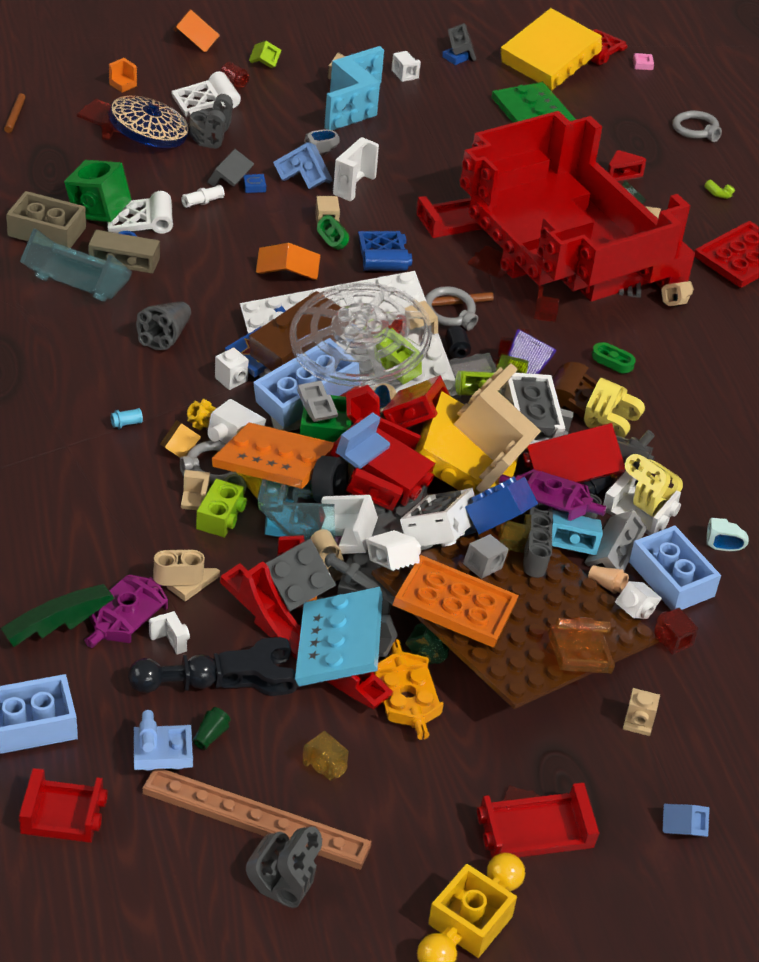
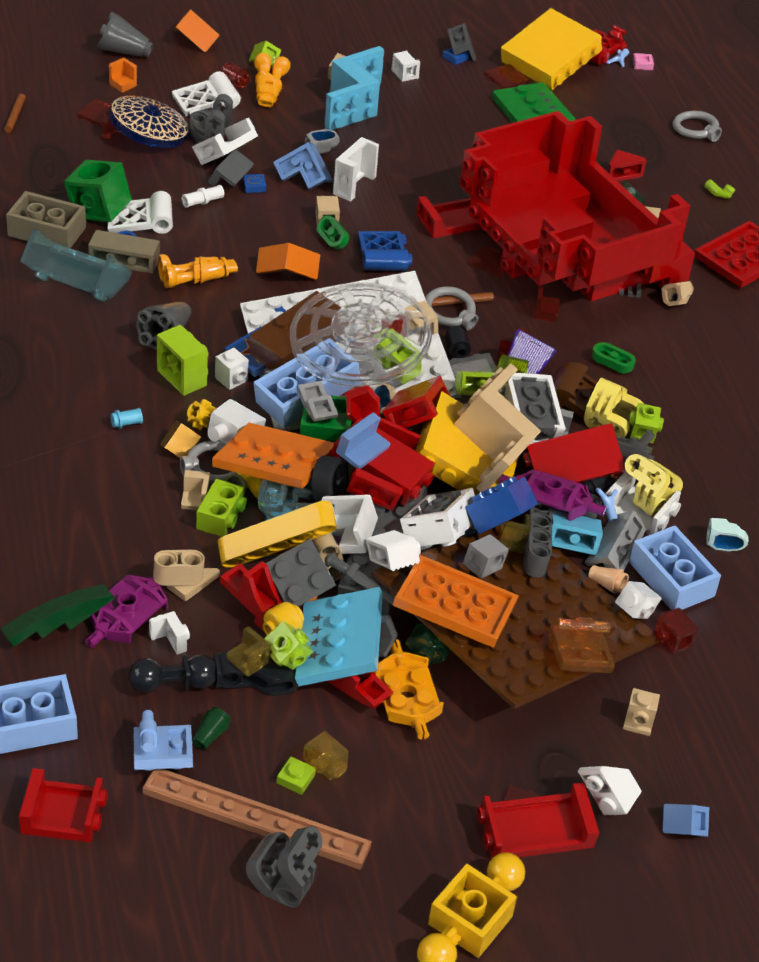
(123, 38): none -> dark grey cone
(182, 359): none -> lime brick
(200, 270): none -> light orange piece
(216, 146): none -> white panel
(251, 653): none -> clear yellow panel
(269, 85): none -> light orange piece
(277, 534): none -> yellow beam
(283, 612): none -> yellow head
(288, 645): none -> lime brick
(296, 775): none -> lime plate
(507, 76): none -> clear red piece
(609, 502): none -> light blue bar
(611, 788): none -> white slope
(617, 32): none -> red bush
(619, 57): none -> light blue bar
(645, 418): none -> lime brick

